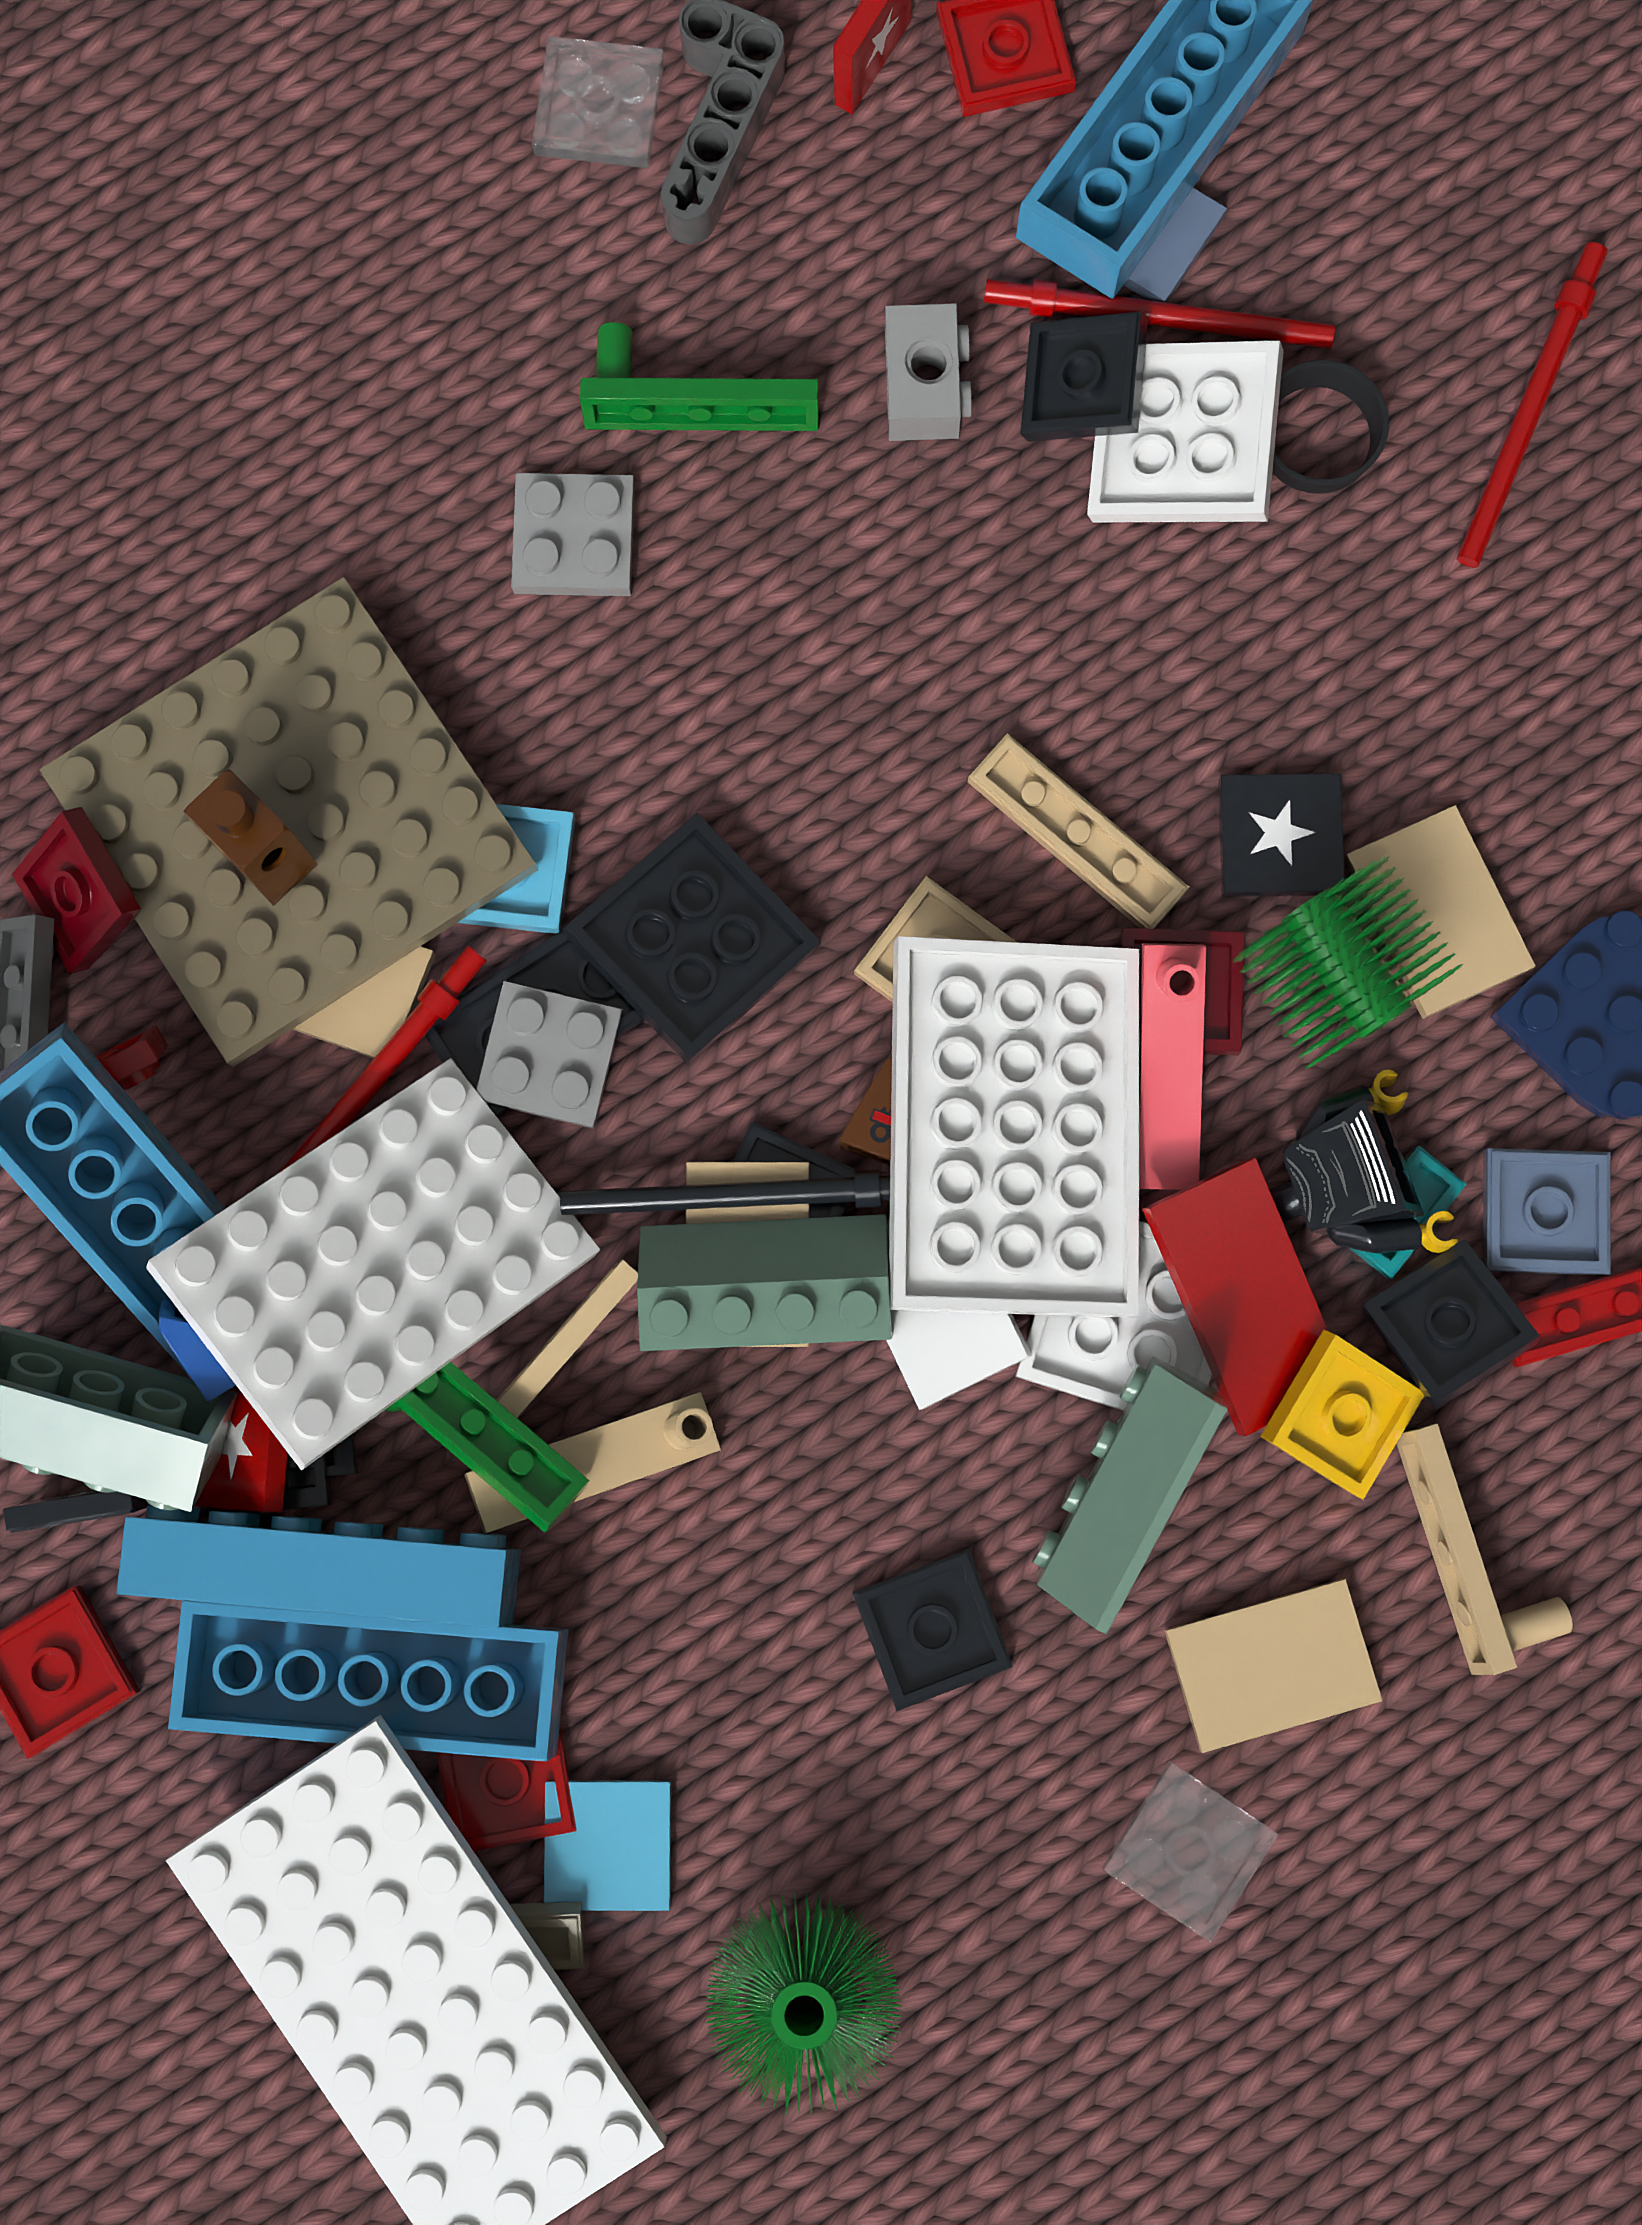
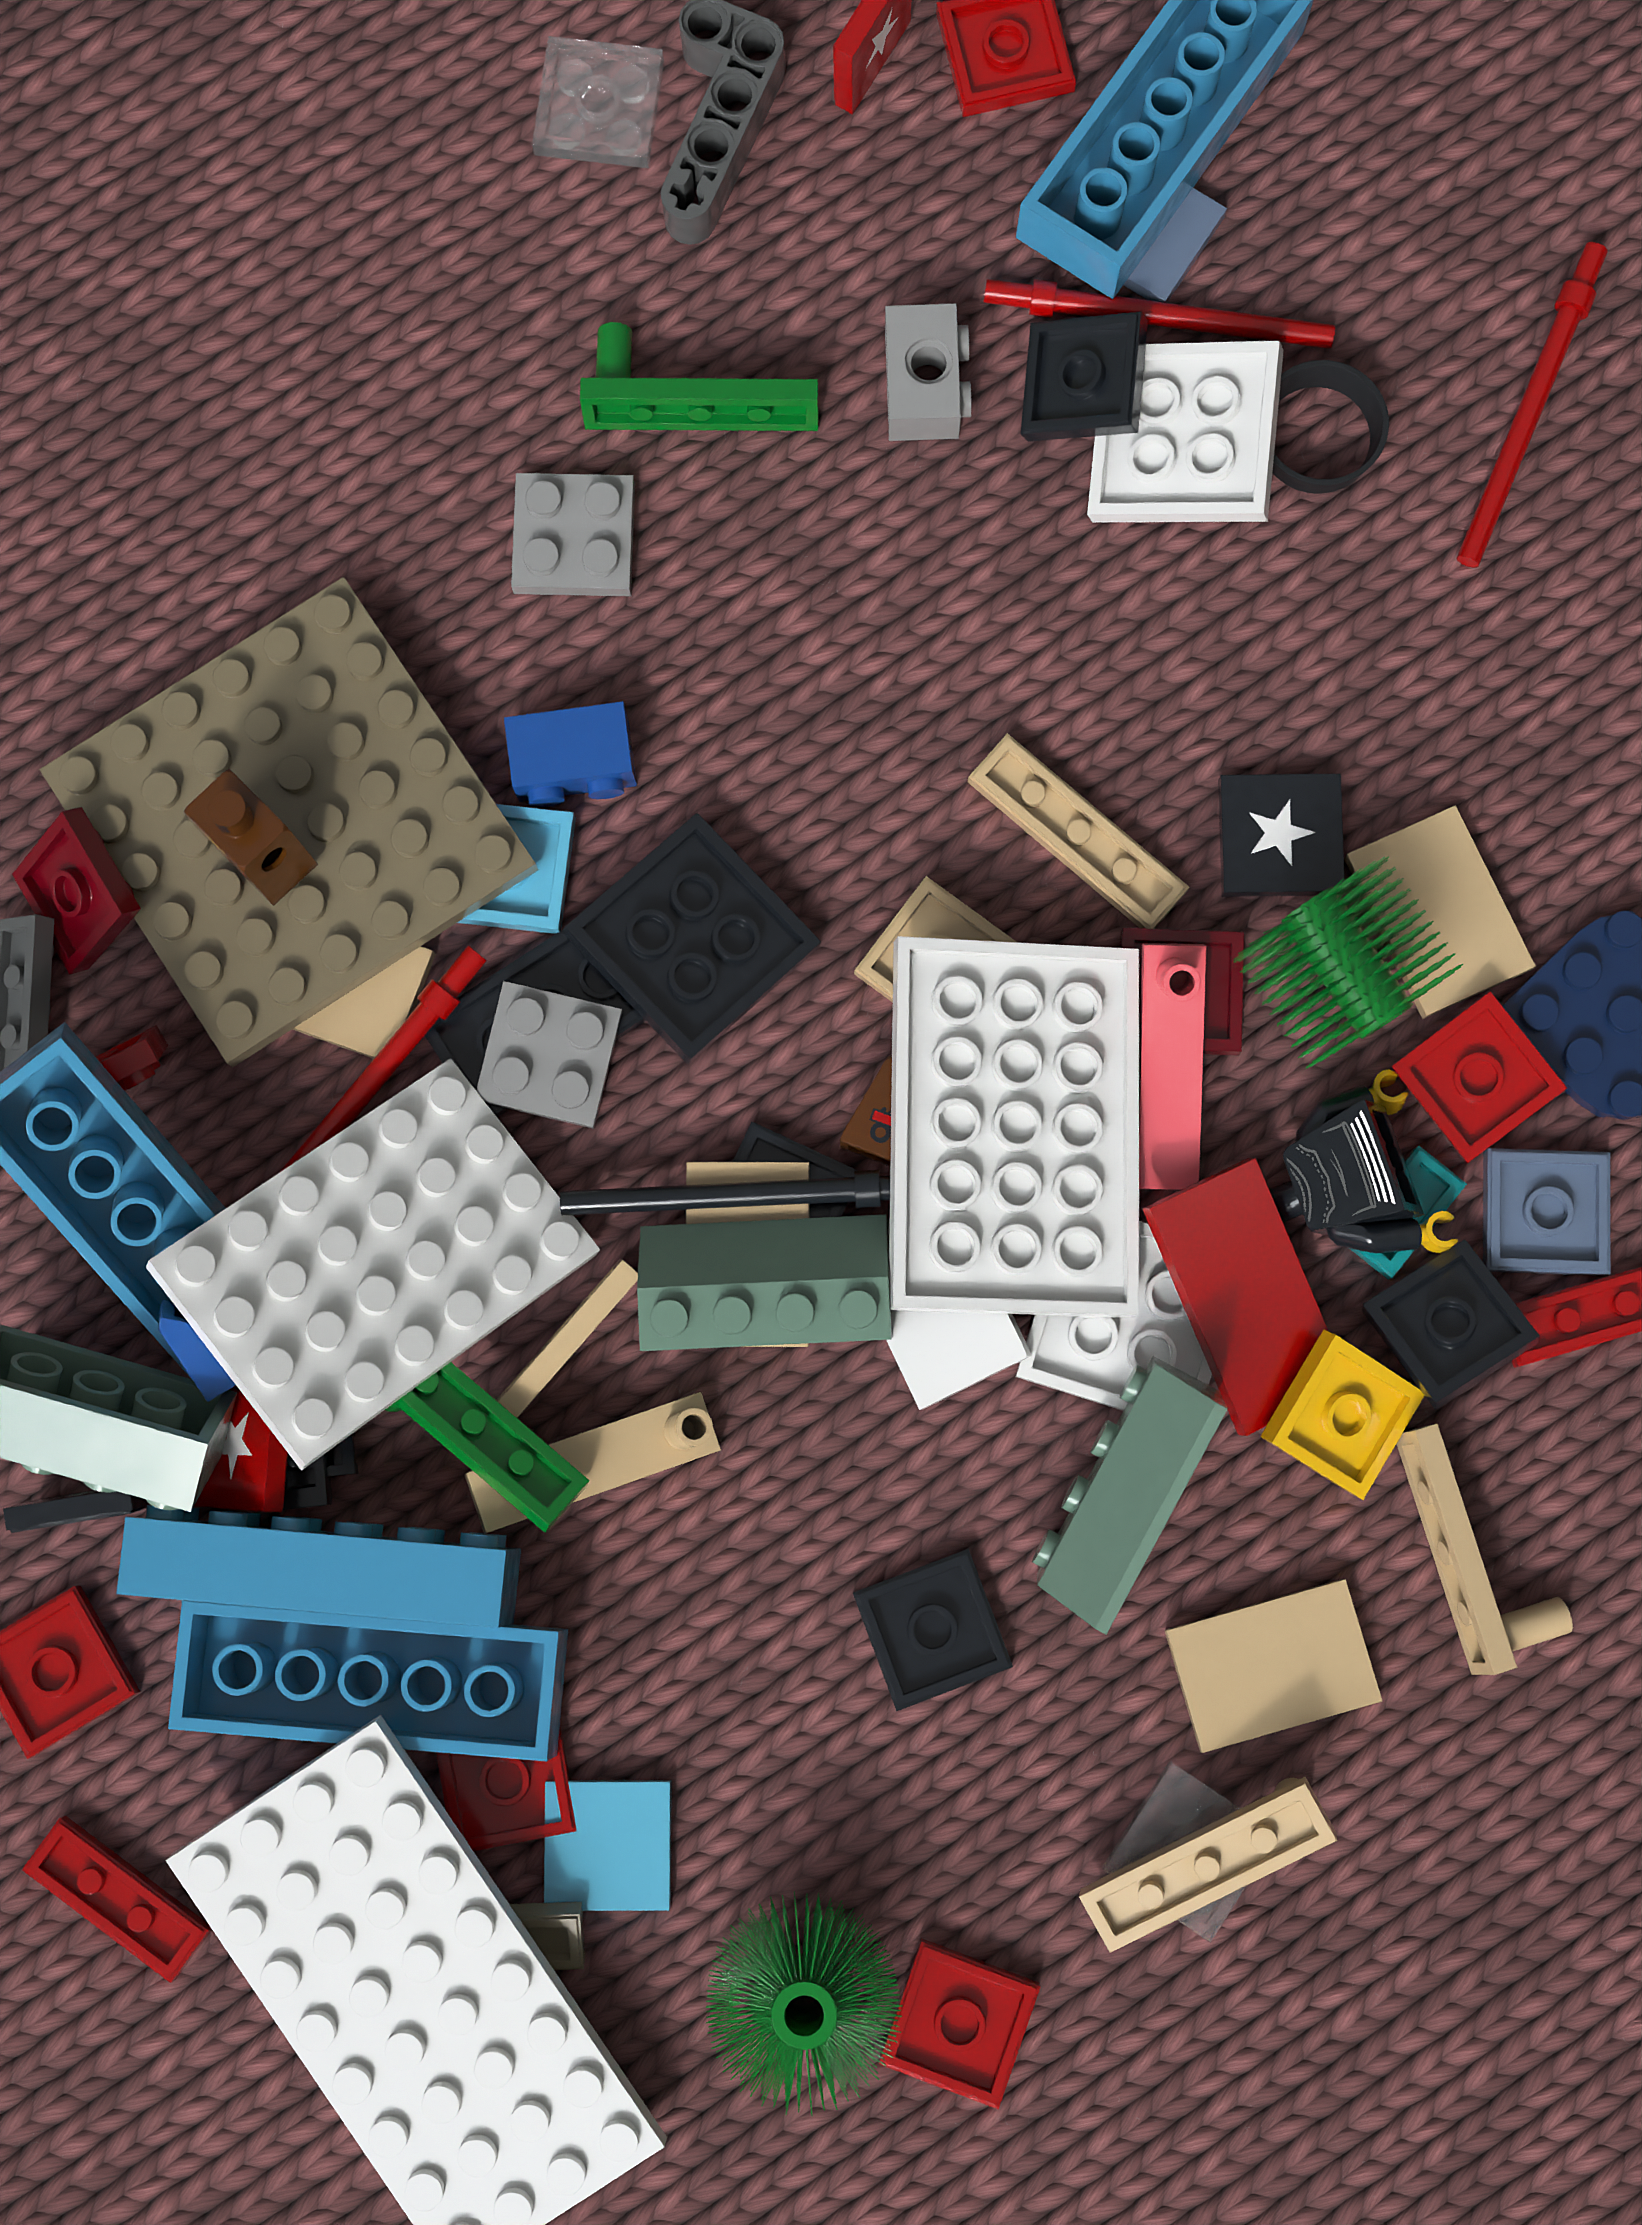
(117, 1898): none -> red tile
(570, 754): none -> blue brick
(960, 2023): none -> red tile
(1208, 1864): none -> tan piece
(1478, 1077): none -> red plate

